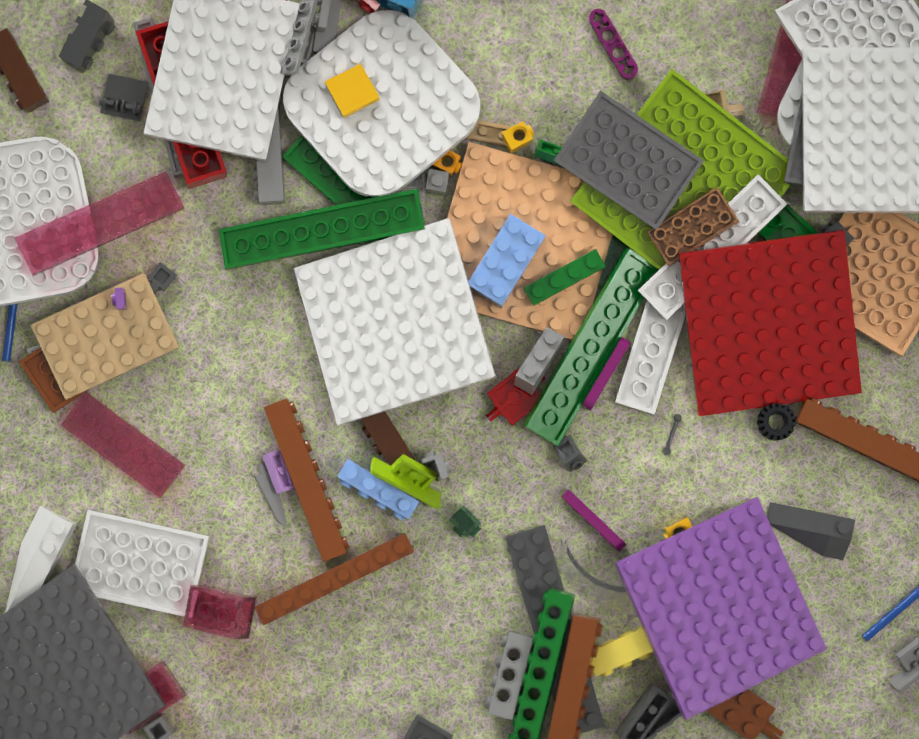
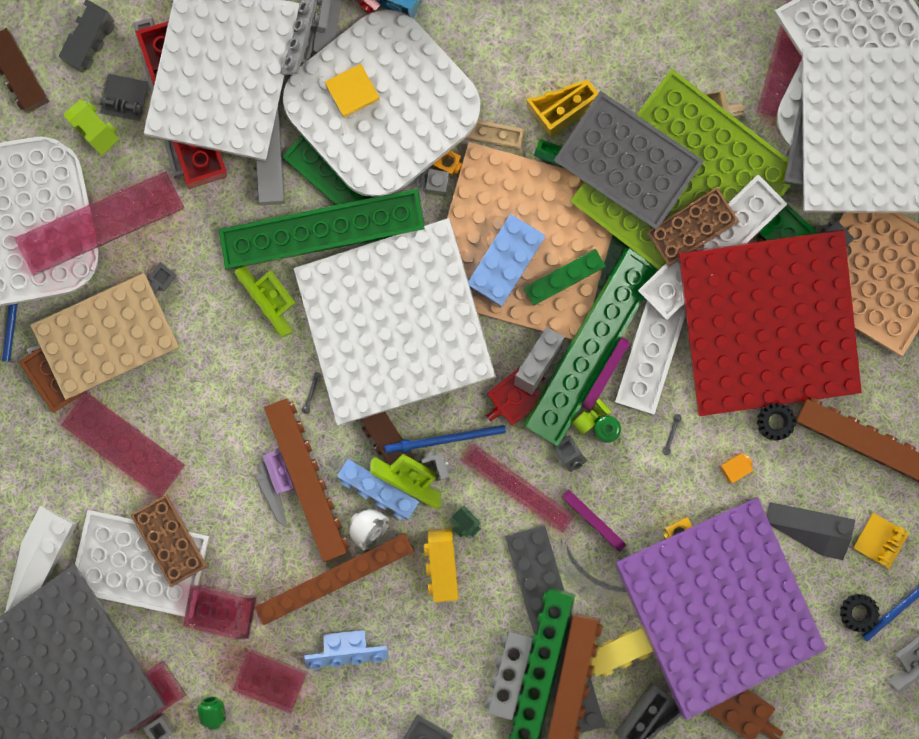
(91, 127): none -> lime brick
(119, 299): medium lavender plate -> none
(169, 540): none -> medium nougat tile
(211, 713): none -> green head
(270, 297): none -> lime bracket
(270, 681): none -> clear pink brick
(306, 409): none -> dark grey hinge
(345, 649): none -> light blue bracket
(367, 527): none -> white cylinder
(406, 445): none -> blue bar
(441, 565): none -> yellow wedge
(514, 145): yellow brick -> none
(518, 488): none -> clear pink plate
(563, 107): none -> yellow wedge
(587, 420): none -> lime leg
(607, 429): none -> green head
(615, 43): magenta beam -> none
(737, 467): none -> light orange brick
(872, 613): none -> black tyre
(881, 540): none -> yellow hinge

